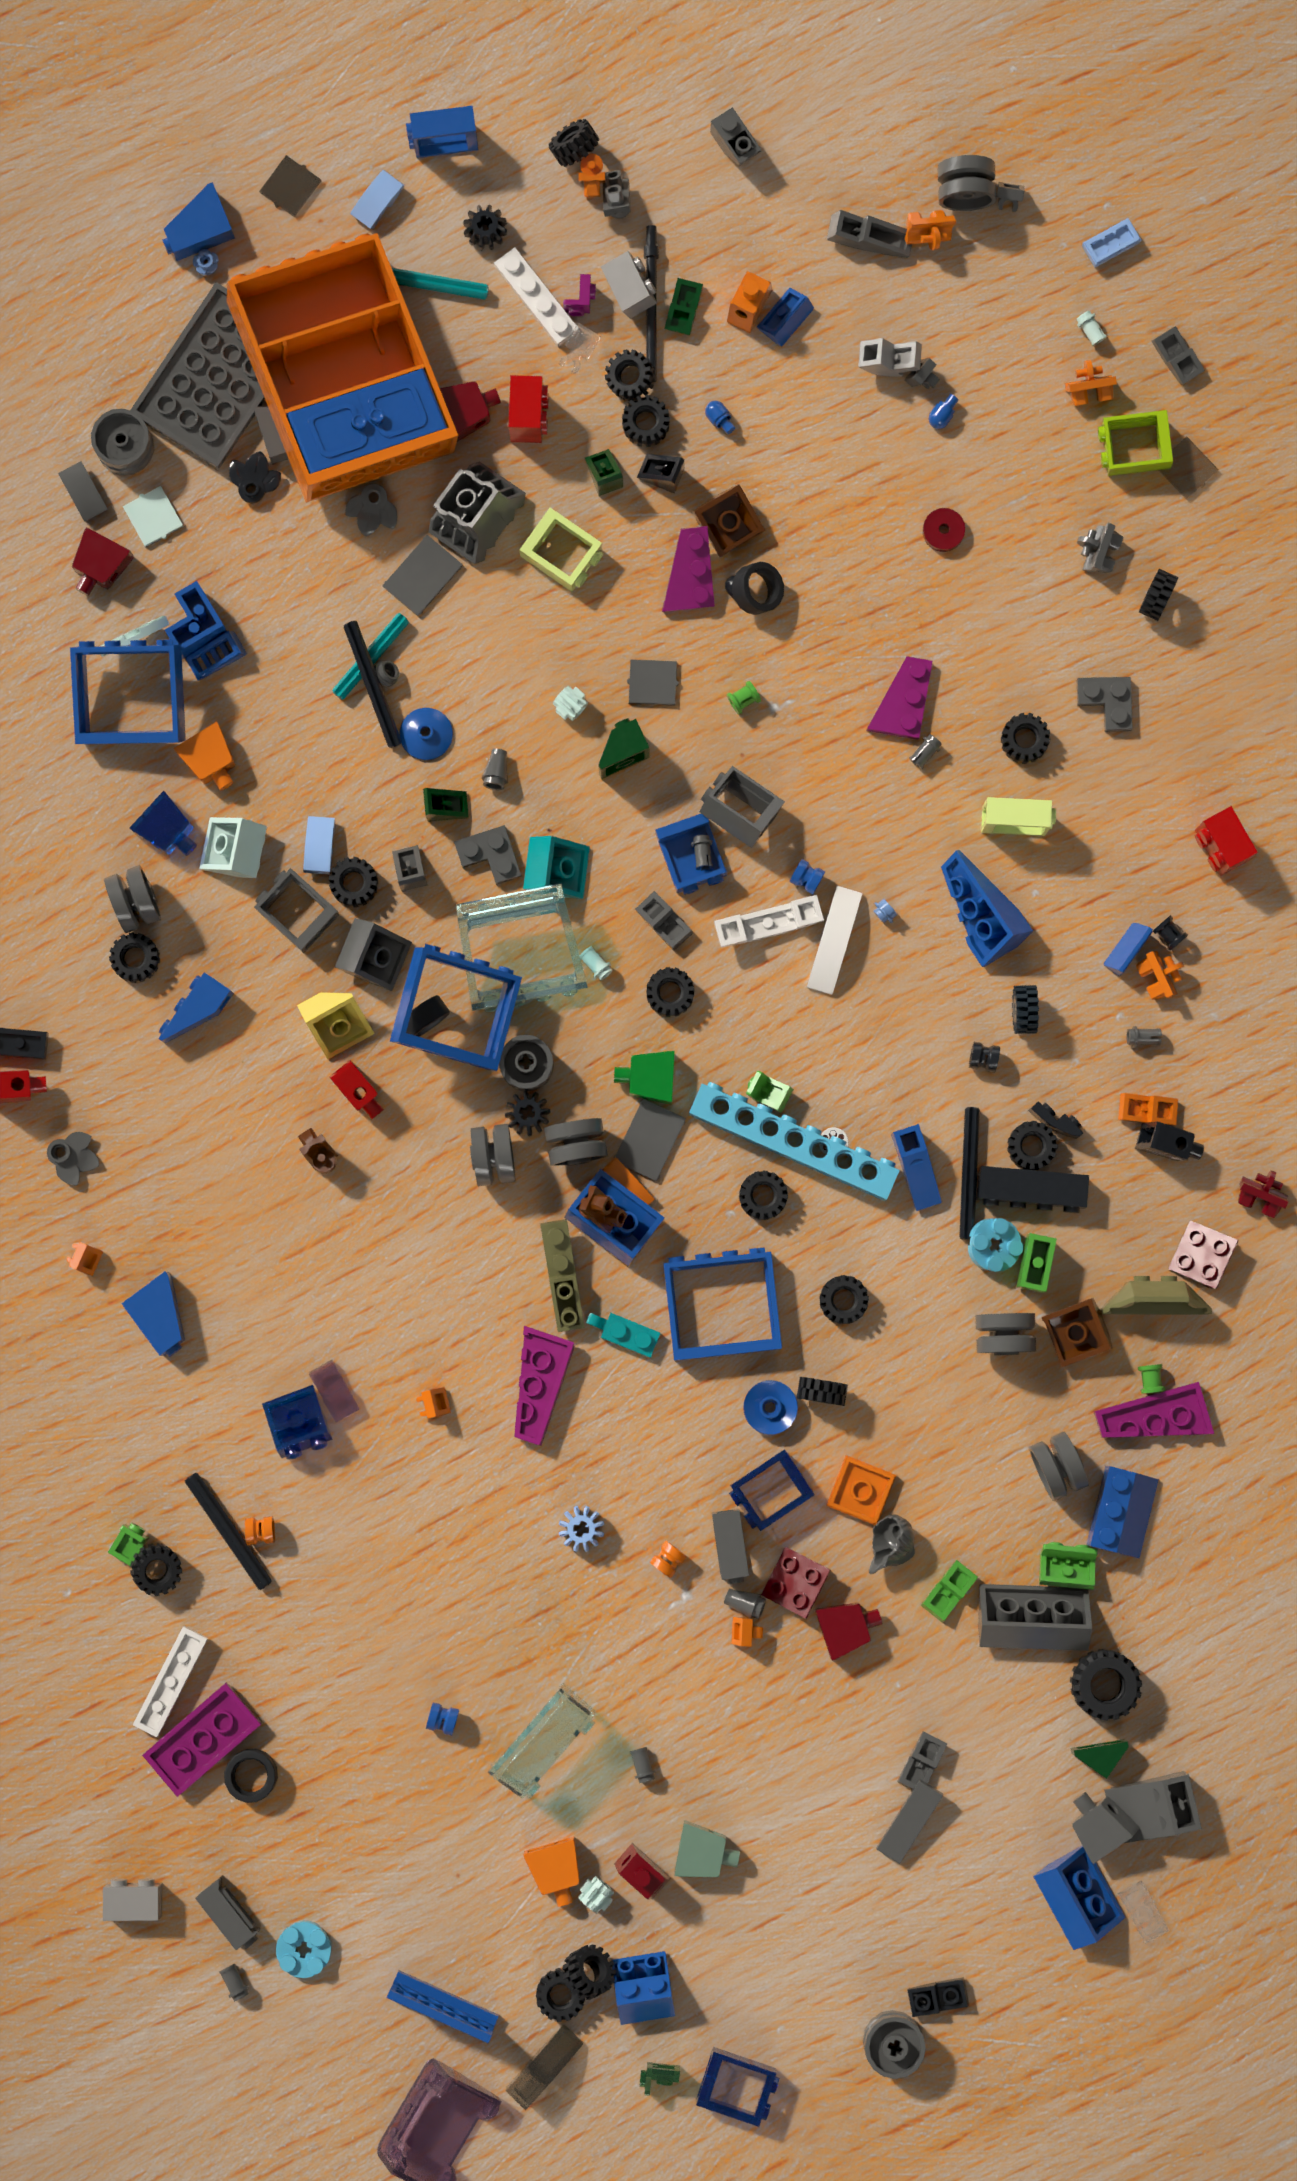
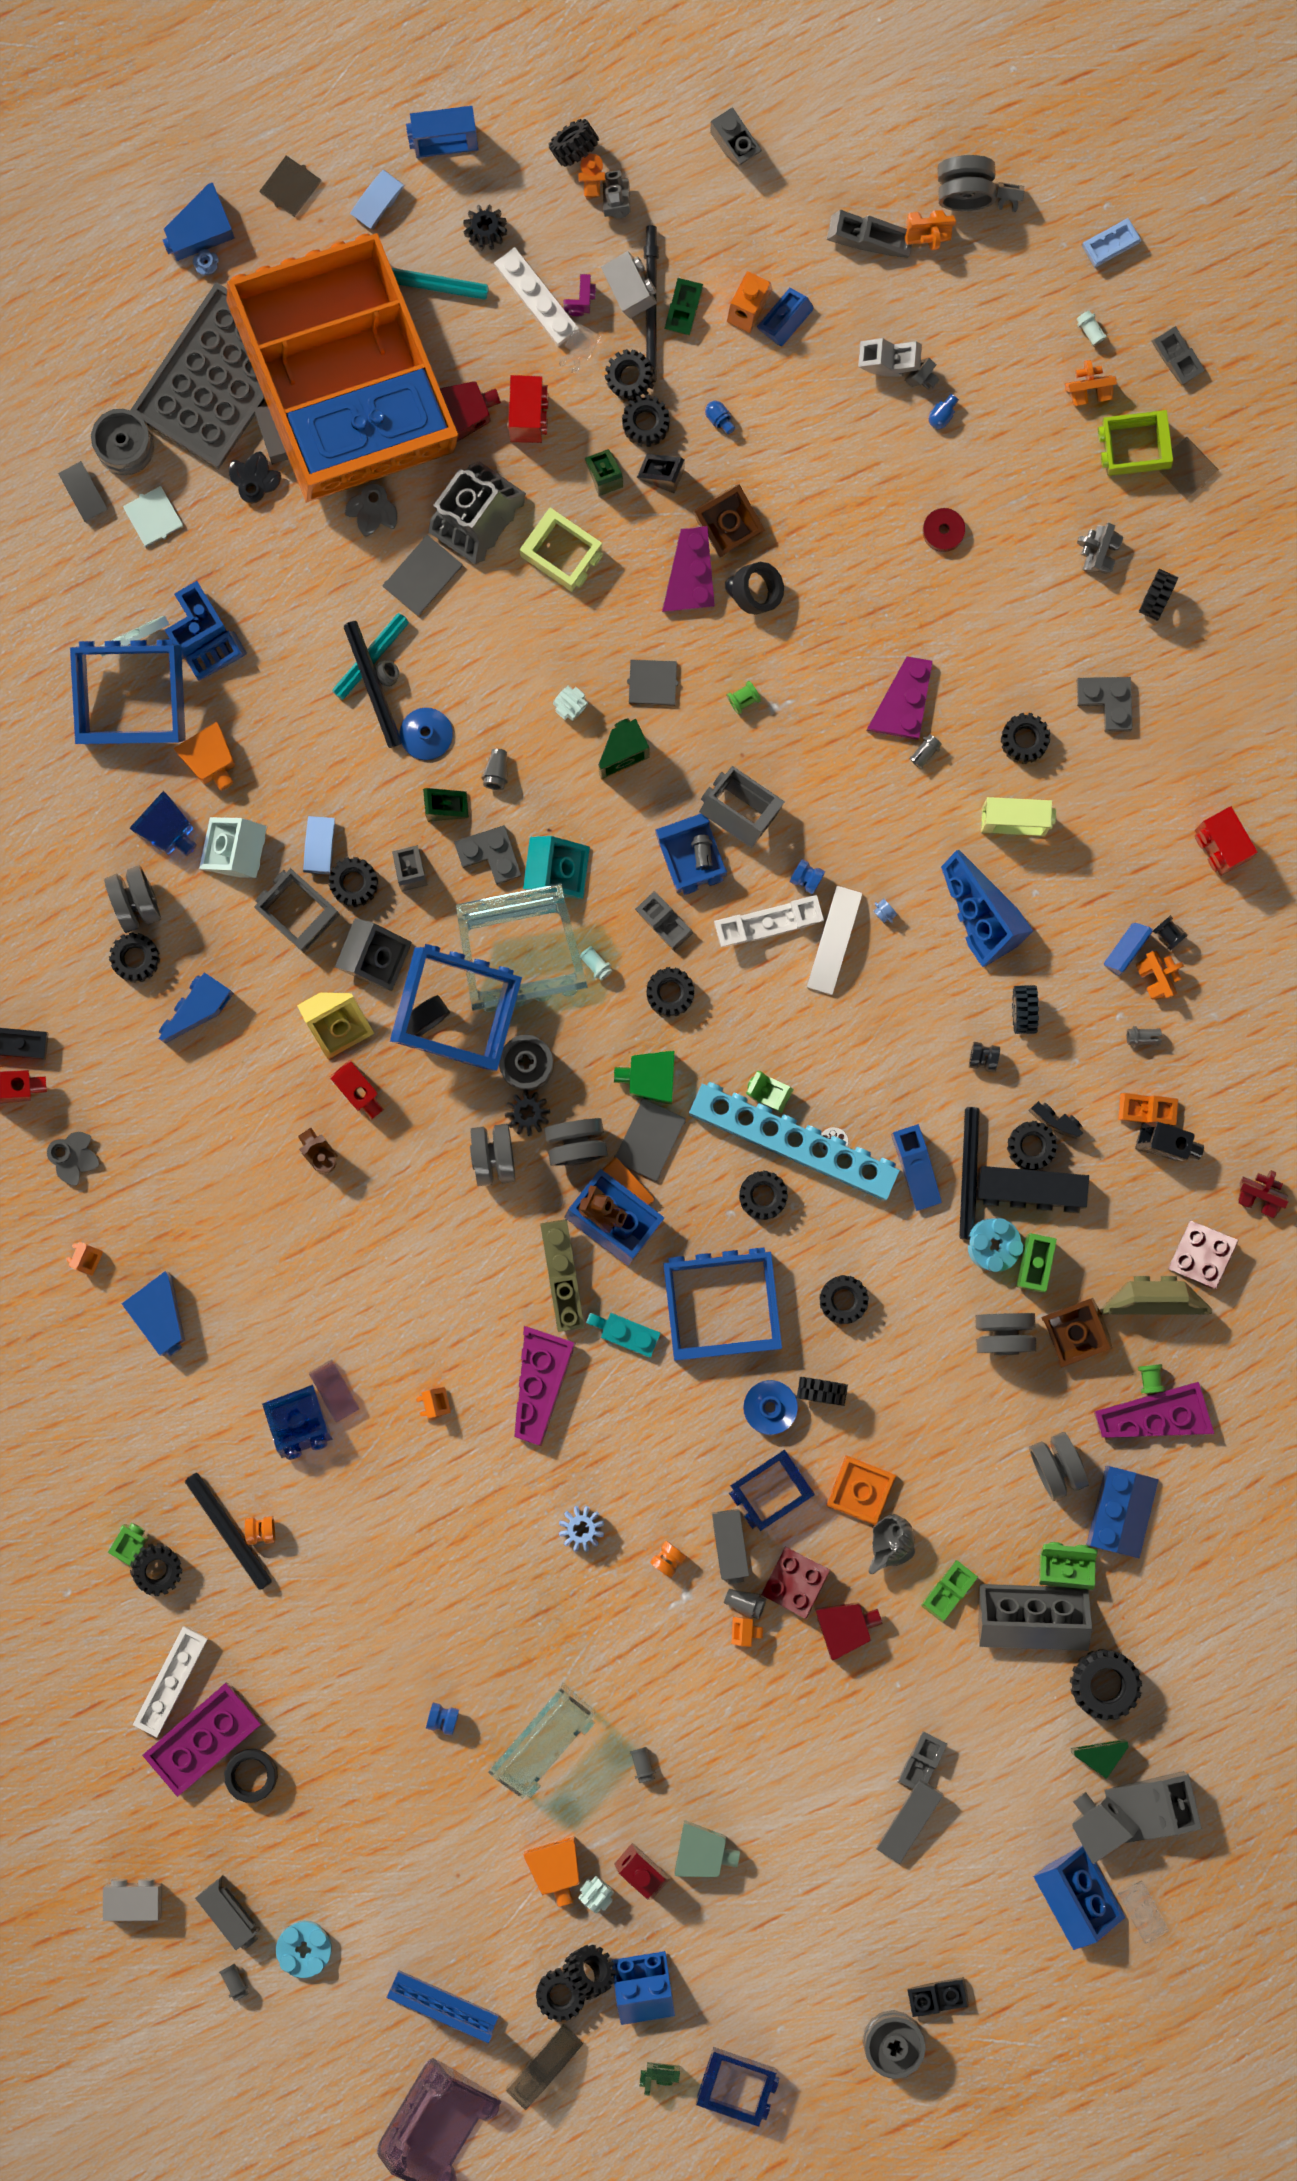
(99, 561): dark red torso -> none

